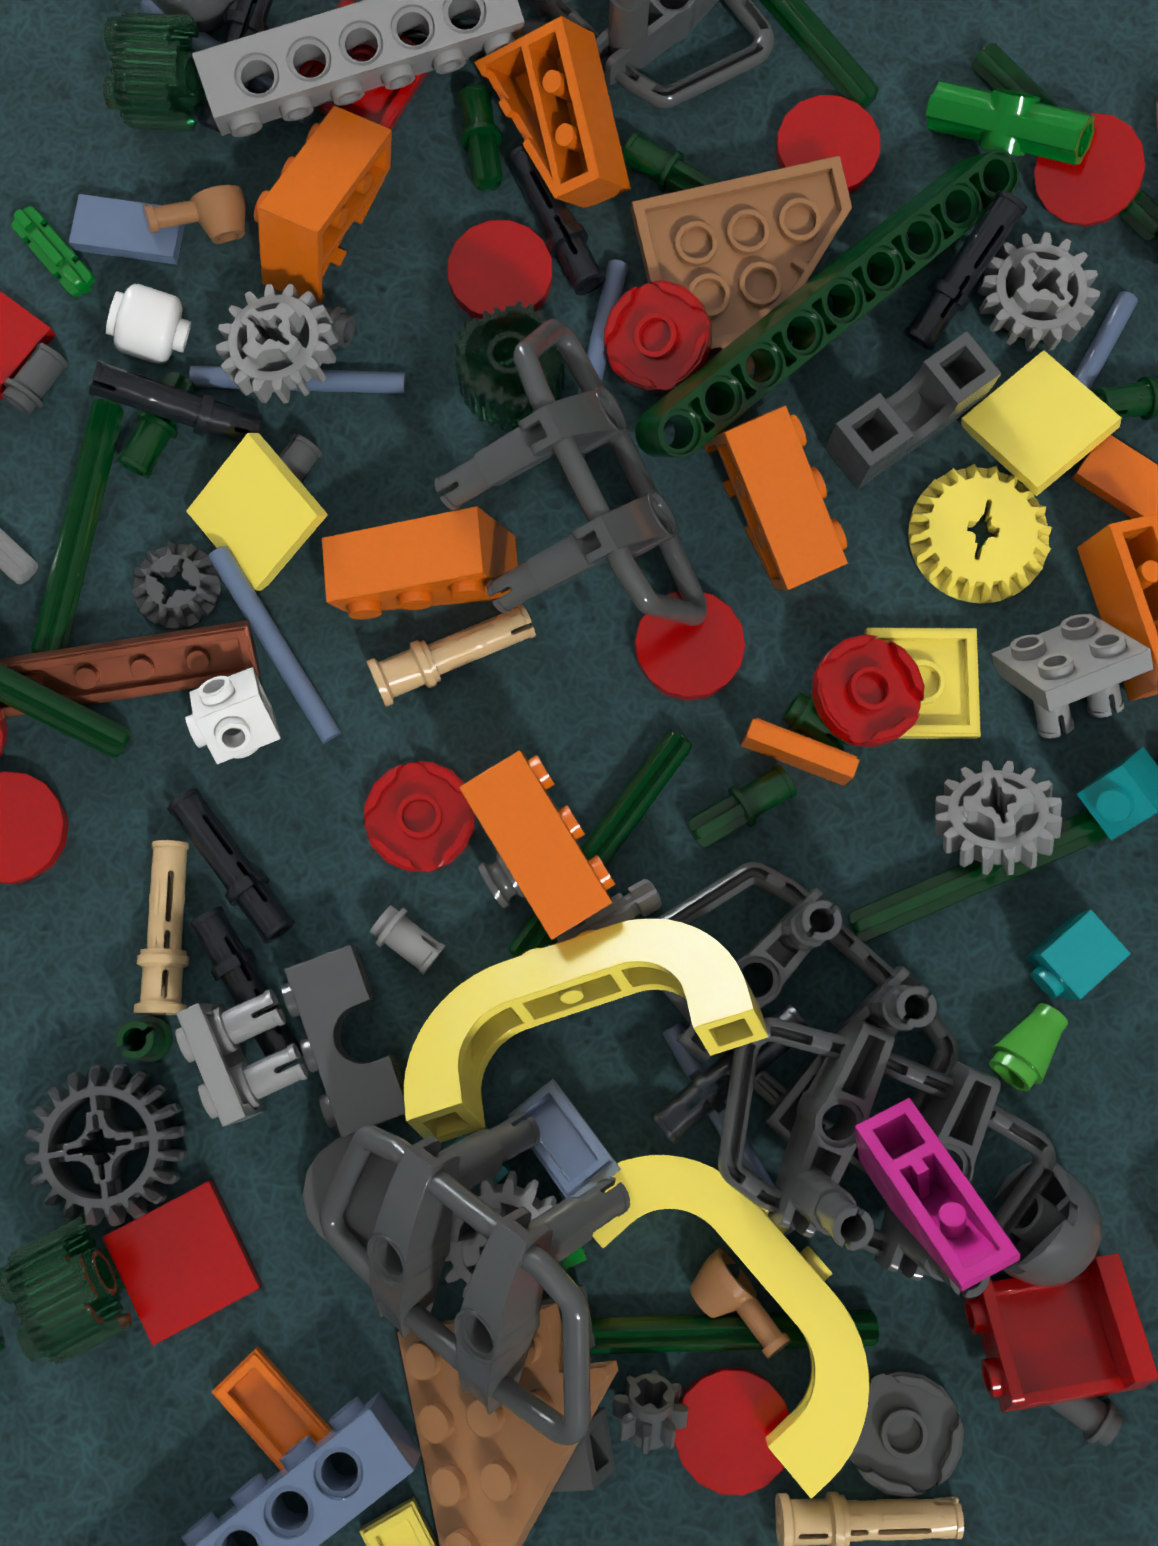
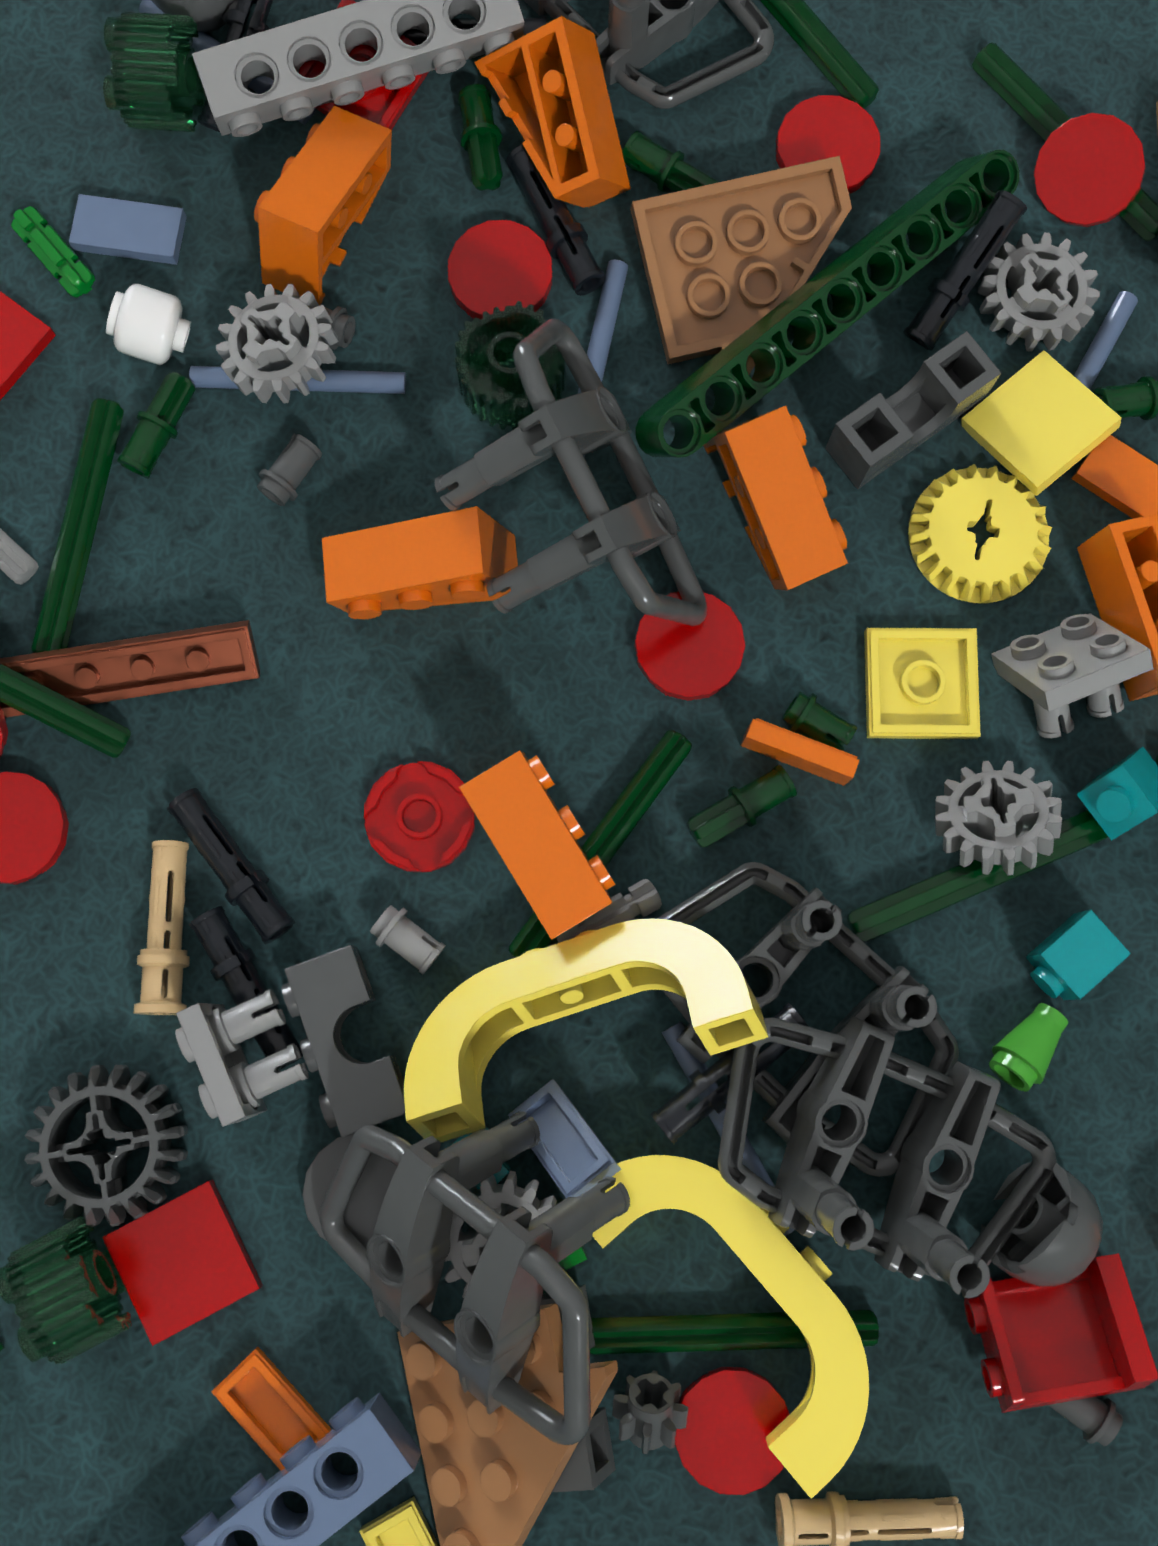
(34, 379): dark grey pin -> none
(157, 1041): dark green pin -> none
(173, 403): black pin -> none
(186, 606): dark grey gear -> none
(217, 210): medium nougat bar -> none
(232, 716): white brick -> none
(257, 510): light yellow tile -> none
(274, 644): sand blue bar -> none
(426, 662): tan pin -> none
(500, 881): dark grey bush -> none
(657, 336): red tile -> none
(720, 1293): medium nougat bar -> none
(867, 691): red tile -> none
(896, 1408): dark grey tile -> none
(932, 1195): dark pink slope -> none
(1010, 122): green piece -> none

